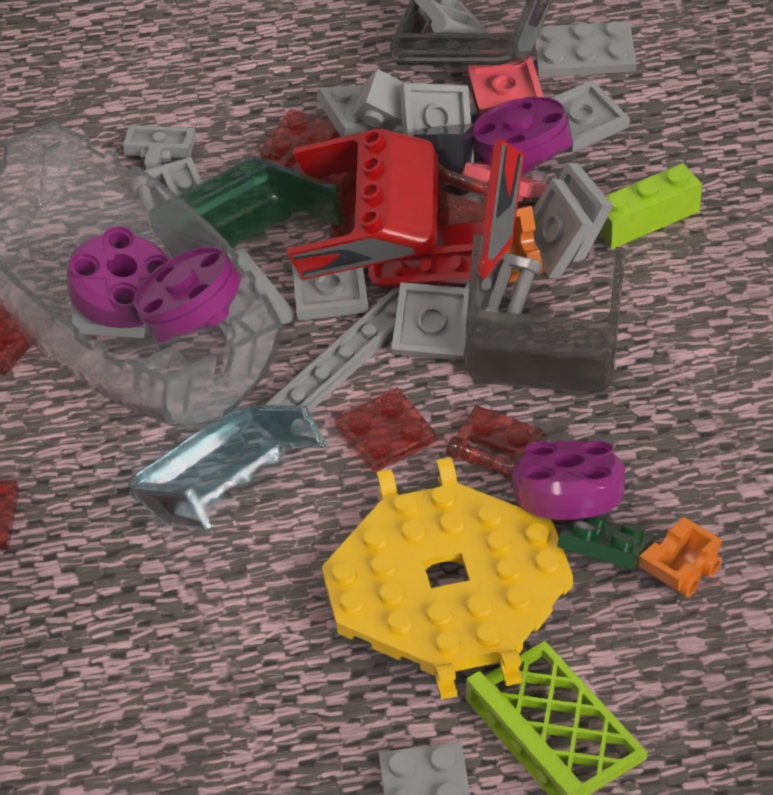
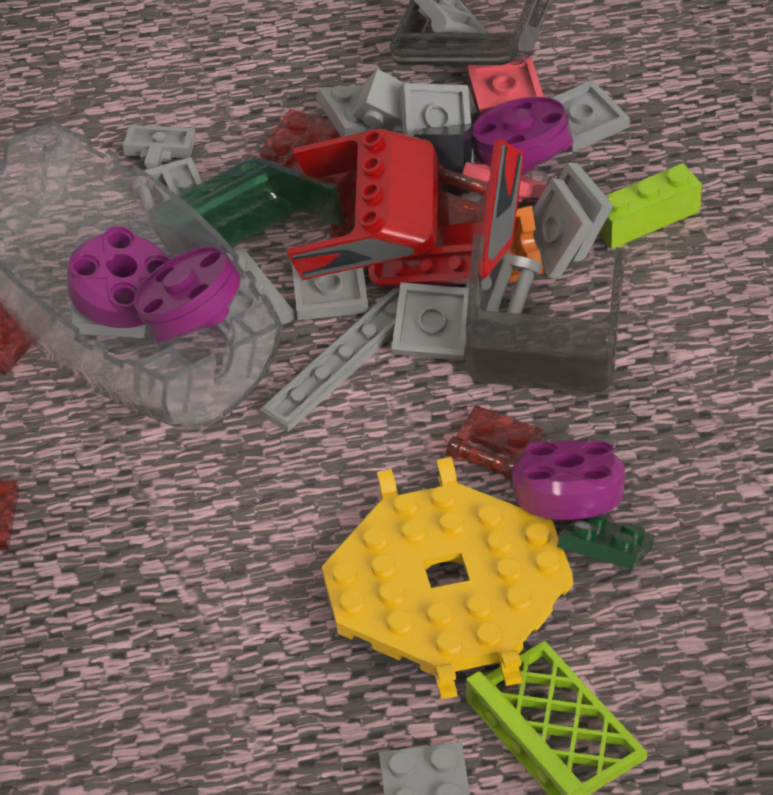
(219, 458): clear light blue windscreen -> none
(386, 430): clear red plate -> none
(585, 49): light grey plate -> none
(683, 557): orange cylinder -> none

